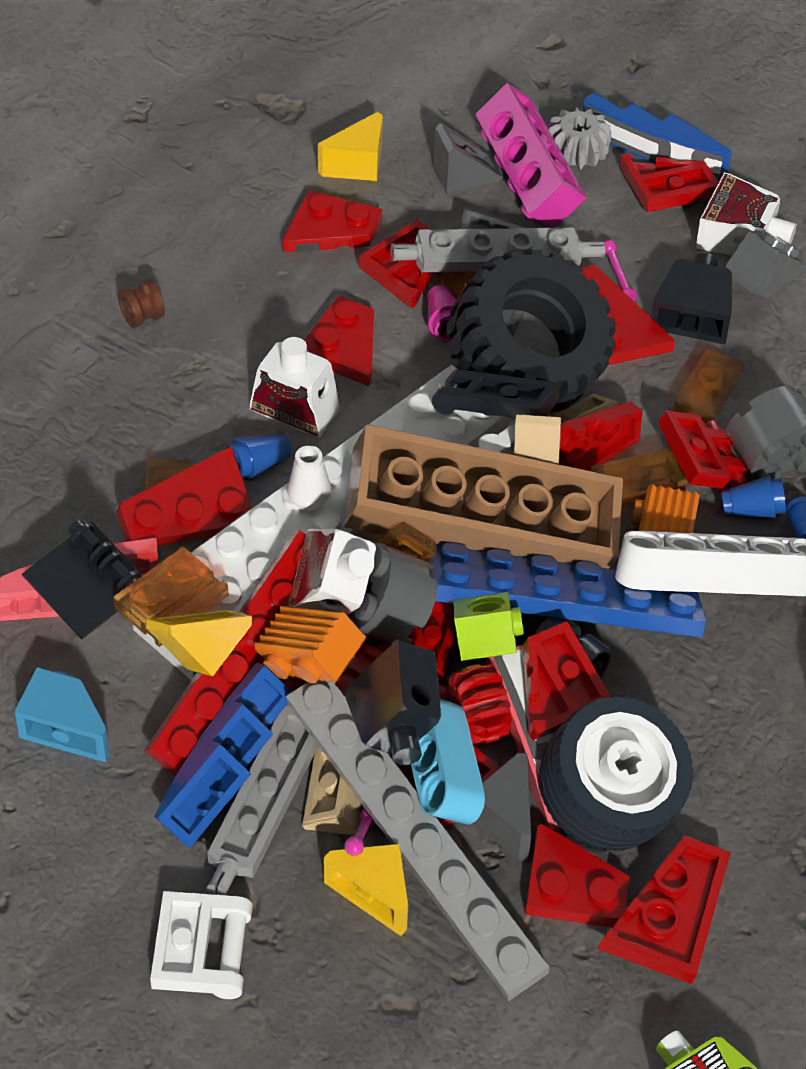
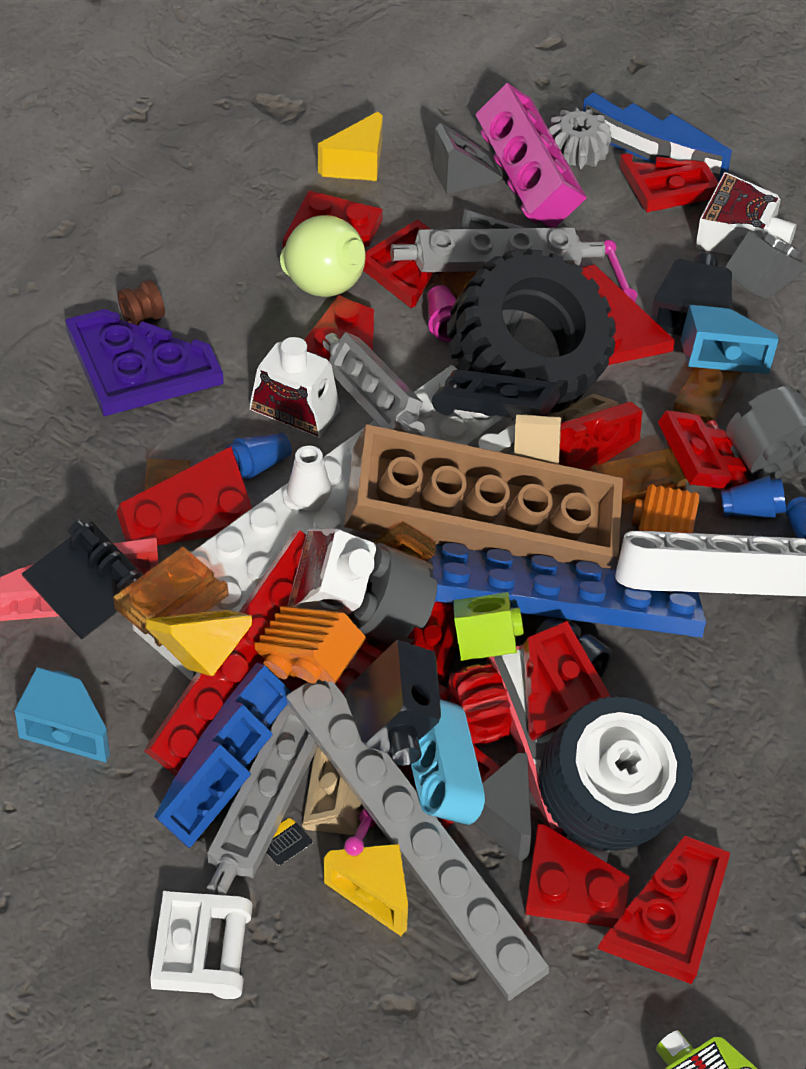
(139, 363): none -> dark purple plate
(287, 842): none -> black sticker
(324, 256): none -> yellowish green brick
(374, 384): none -> light grey plate
(726, 341): none -> dark azure slope

